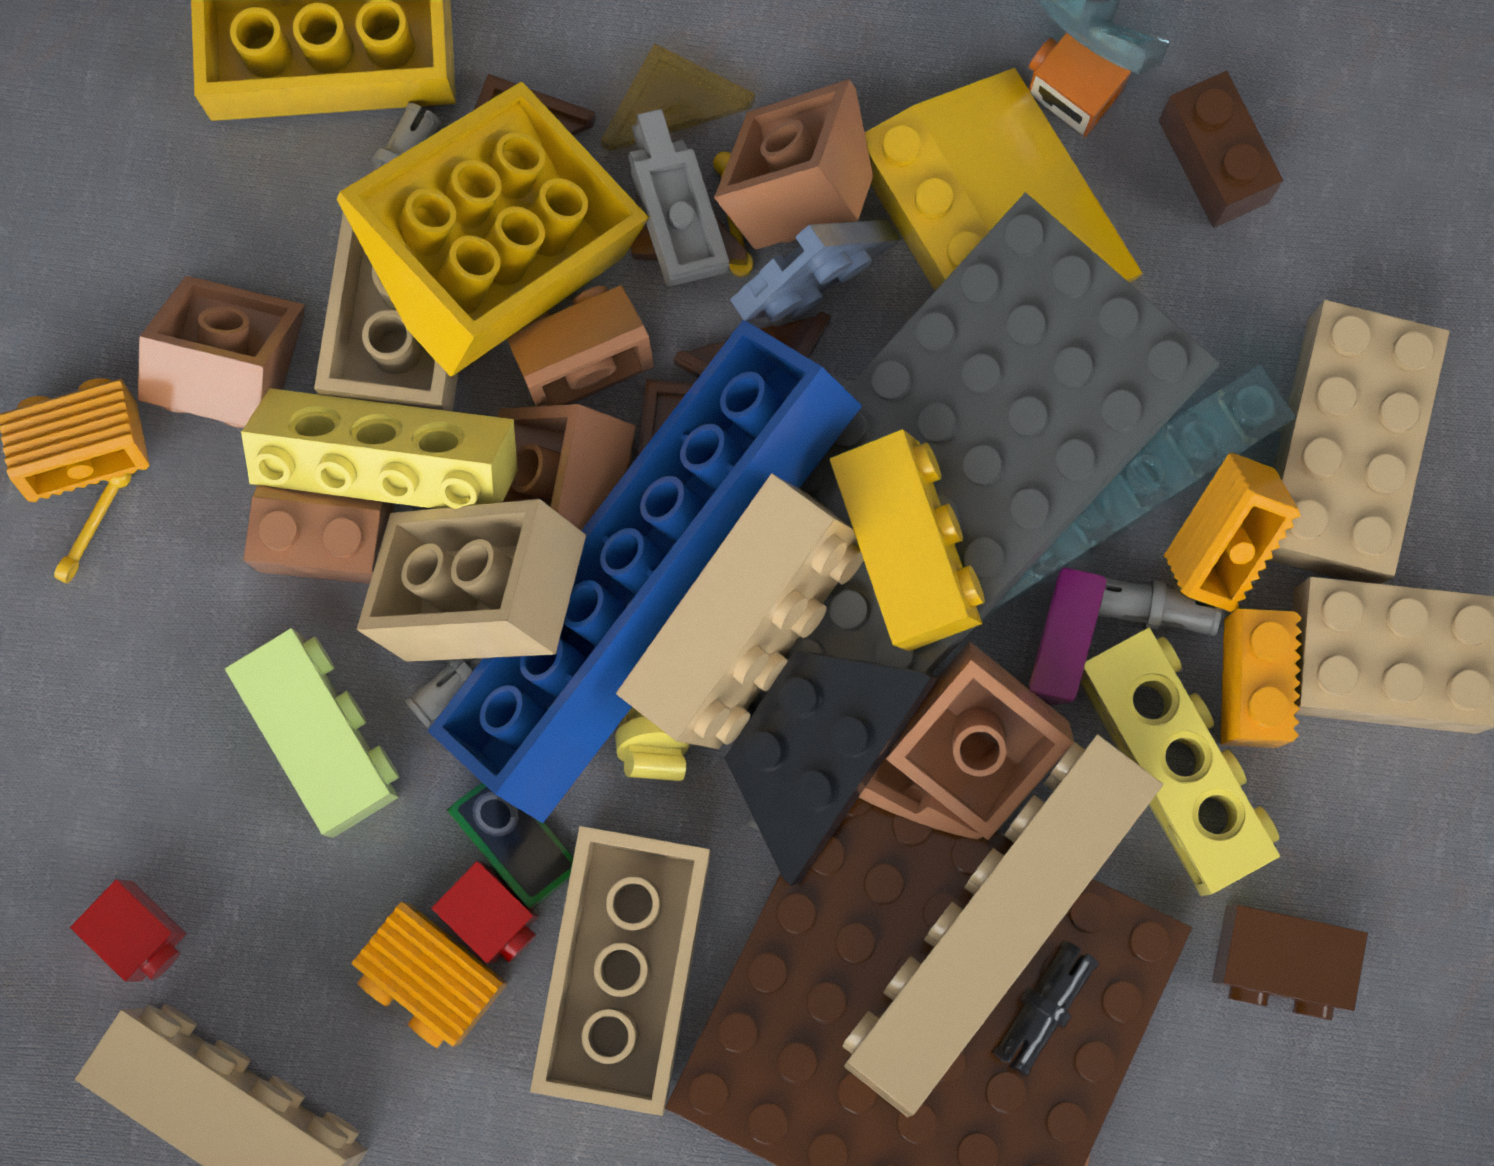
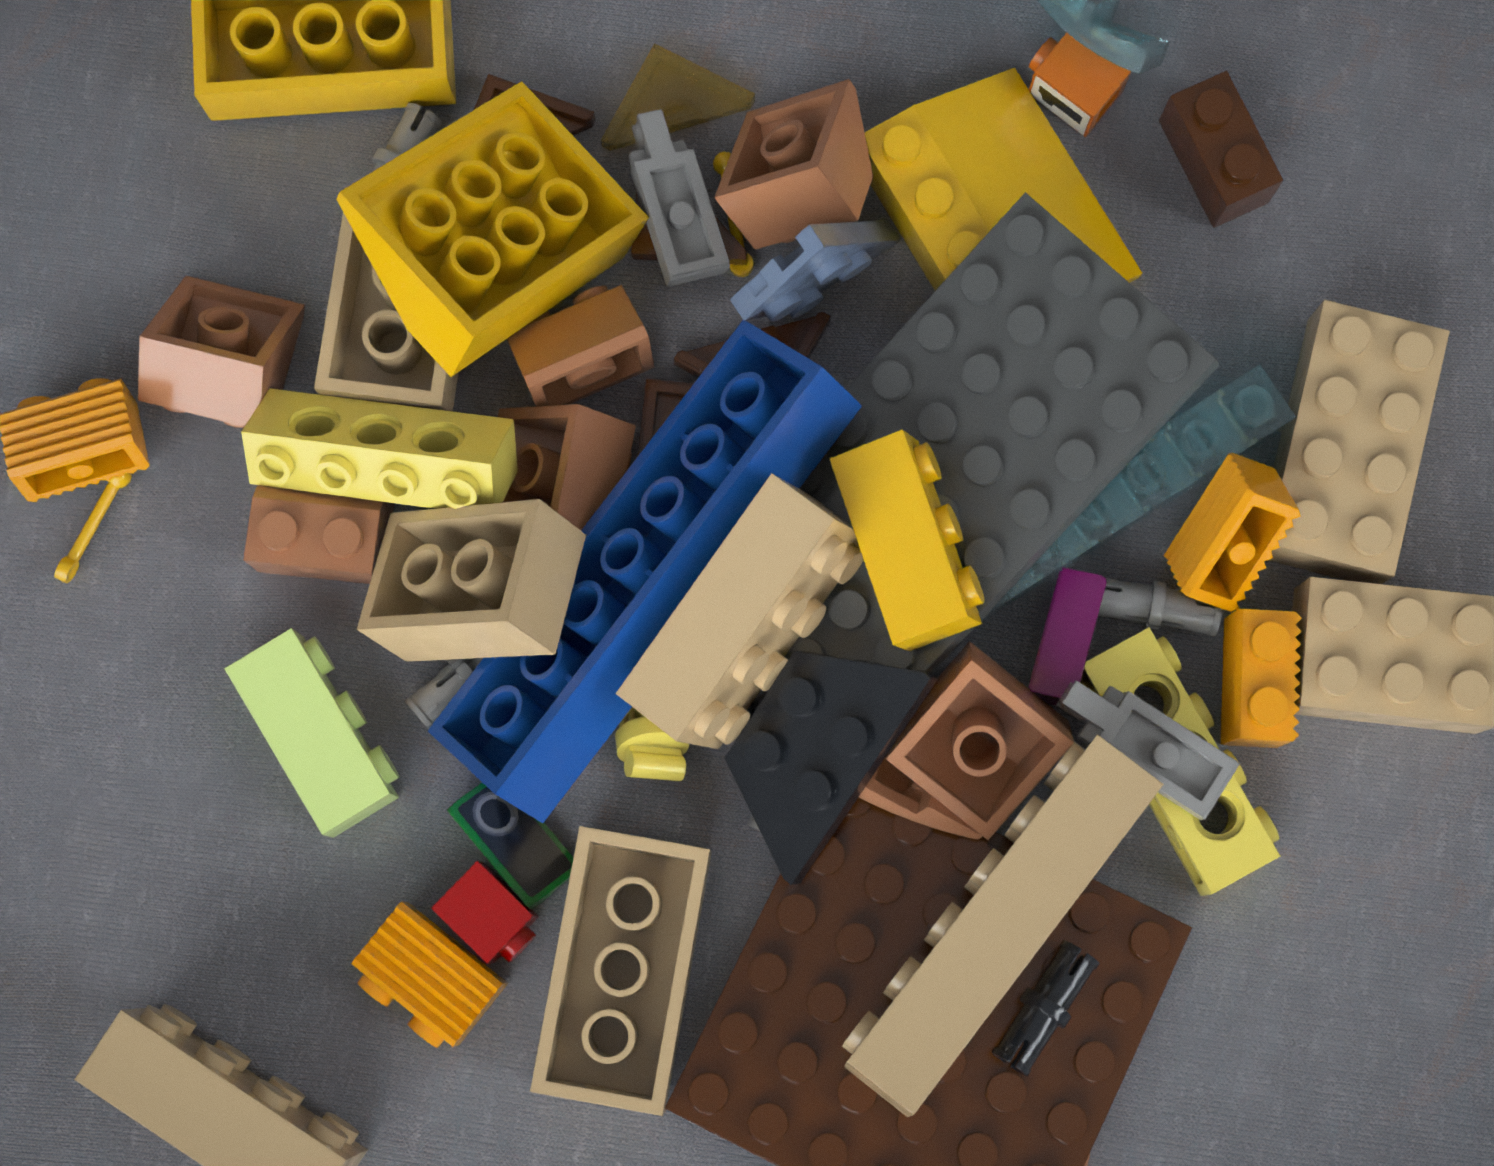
(130, 932): red brick -> none
(1186, 764): none -> light grey hinge
(1289, 959): reddish brown brick -> none

